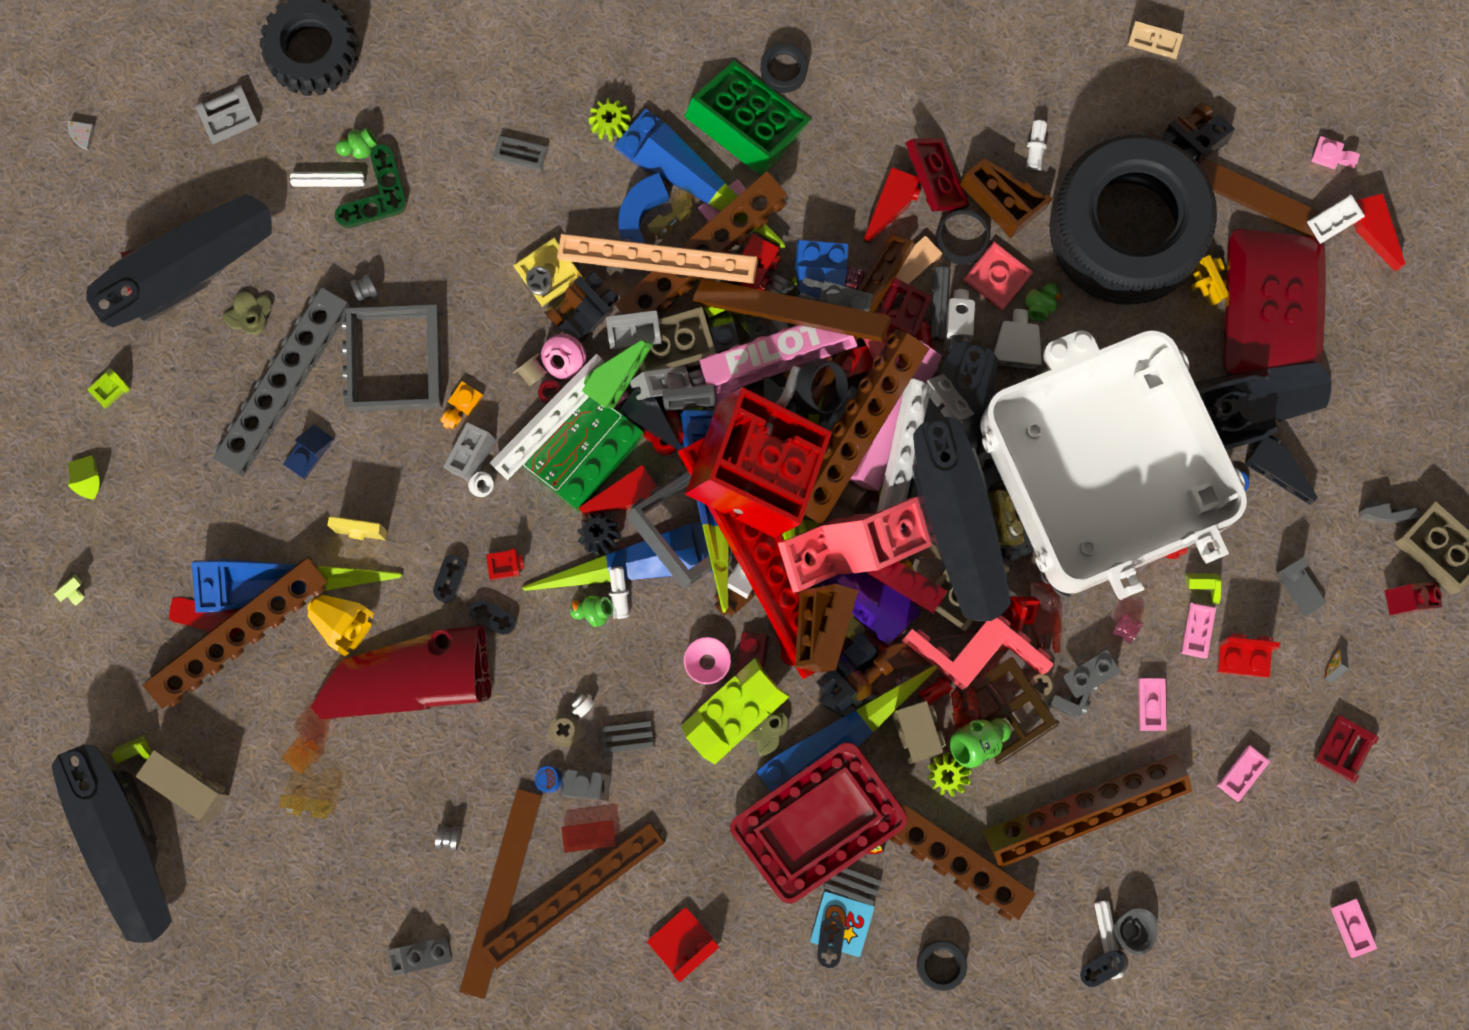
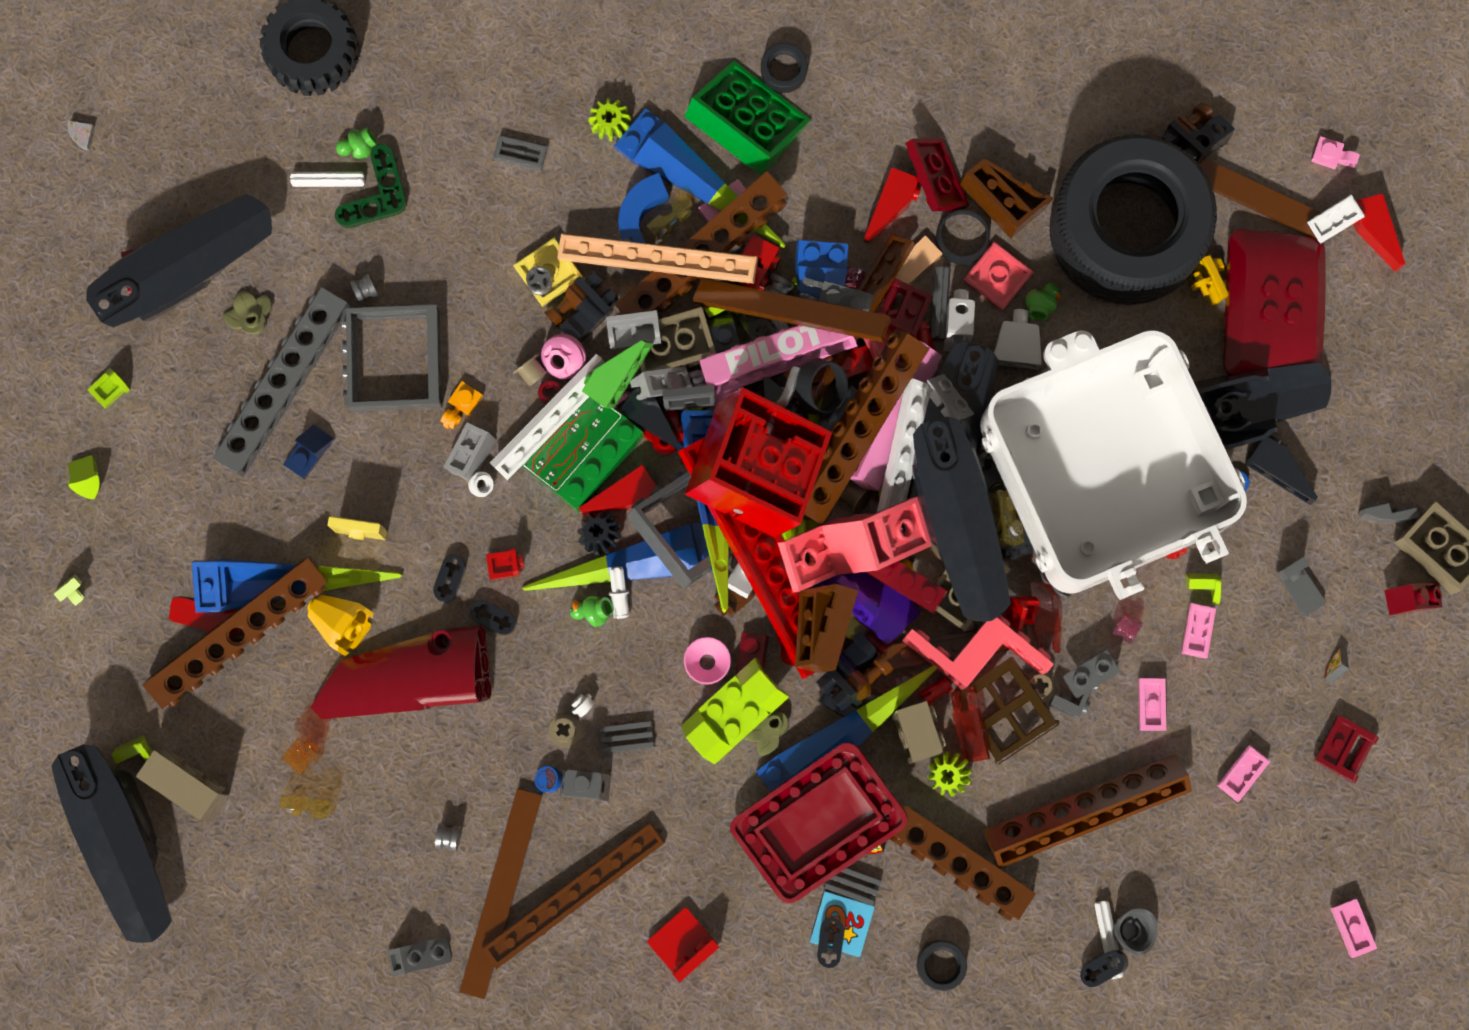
(228, 121): light grey plate -> none
(588, 836): clear red plate -> none
(979, 741): bright green piece -> none
(1036, 145): white axle -> none
(1155, 40): tan hinge -> none
(1246, 656): red bracket -> none

